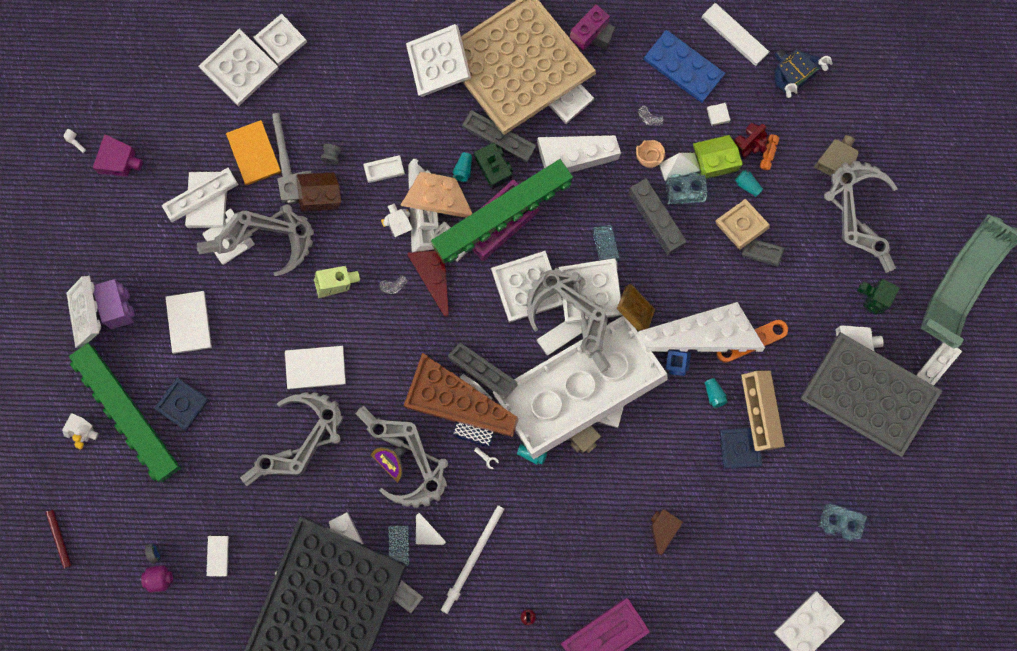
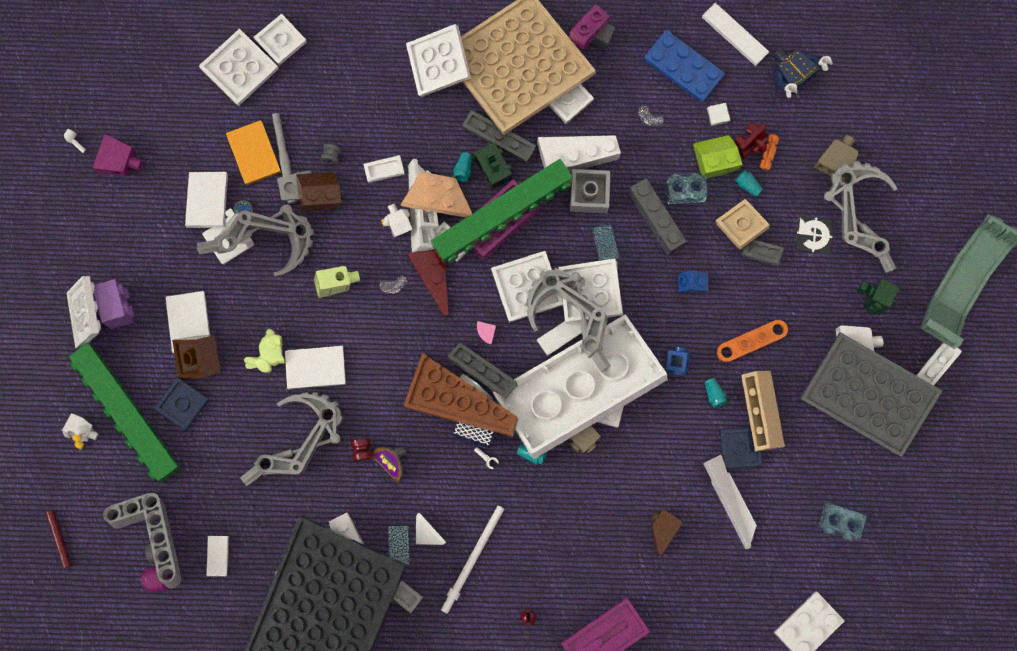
(155, 532): none -> light grey beam
(196, 356): none -> reddish brown slope
(199, 195): white tile -> none
(243, 206): none -> tile
(270, 353): none -> yellowish green animal
(361, 445): none -> dark red wheel
(392, 432): light grey piece -> none
(486, 332): none -> bright pink tile
(590, 191): none -> light grey brick
(635, 308): pearl gold tile -> none
(650, 153): light nougat hair -> none
(680, 164): white slope -> none
(693, 281): none -> blue bracket
(707, 332): white wing -> none
(731, 500): none -> white wedge
(814, 234): none -> sticker

